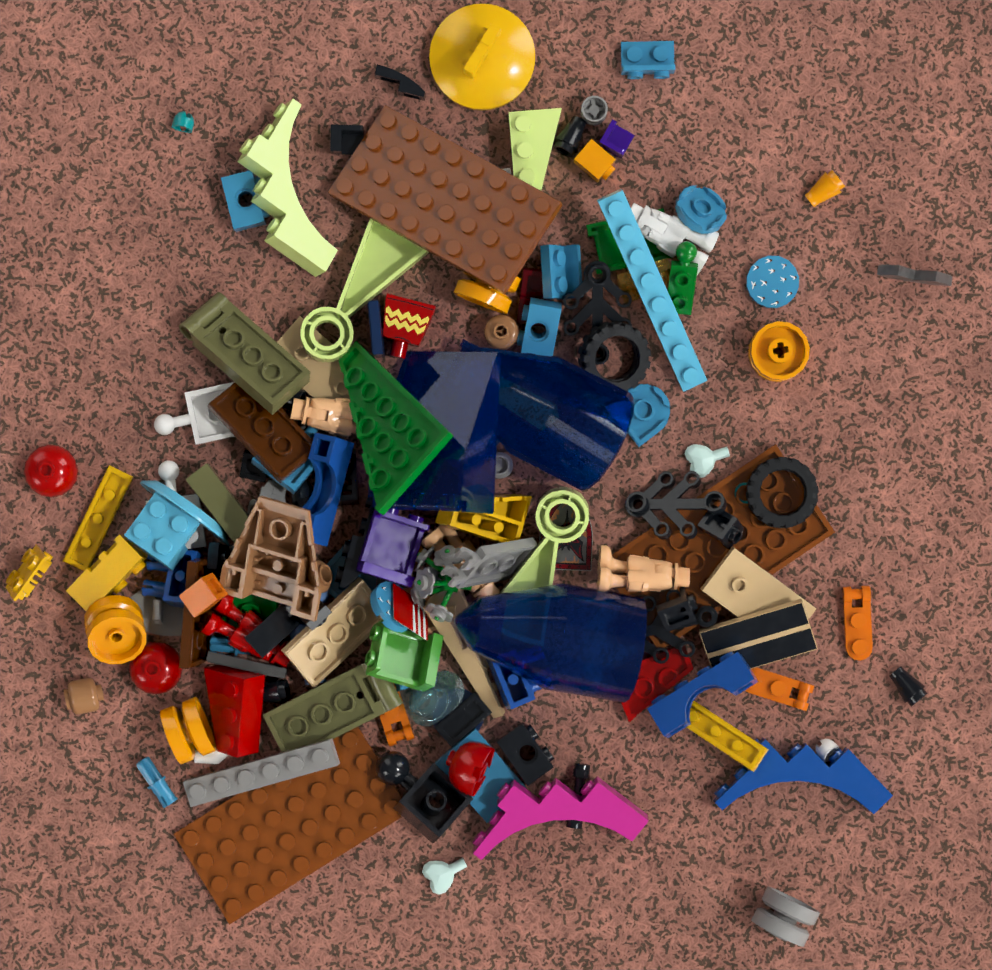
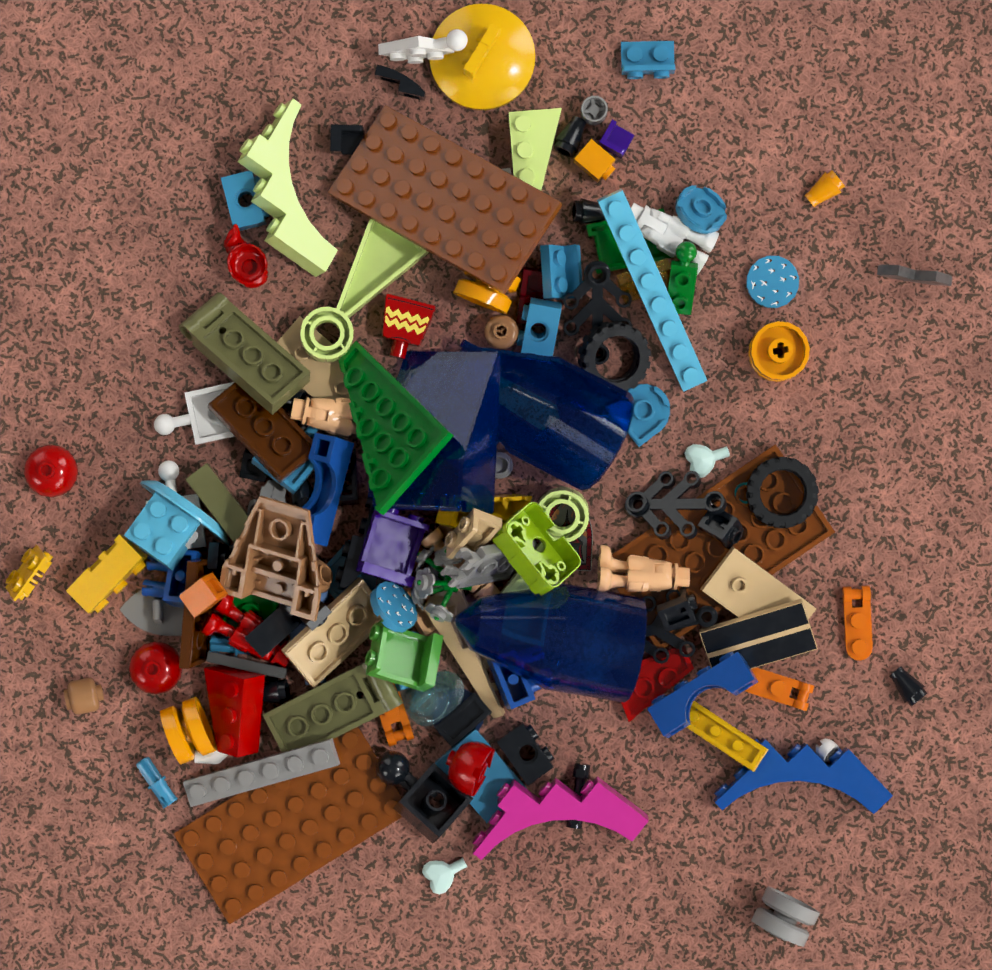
(98, 518): yellow tile -> none
(115, 629): light orange wheel -> none
(183, 120): teal hinge -> none
(244, 260): none -> red hair
(376, 329): dark blue tile -> none
(409, 613): red sticker -> none
(419, 47): none -> white plate
(472, 532): none -> tan bracket
(539, 570): none -> lime axle
(586, 212): none -> black cone

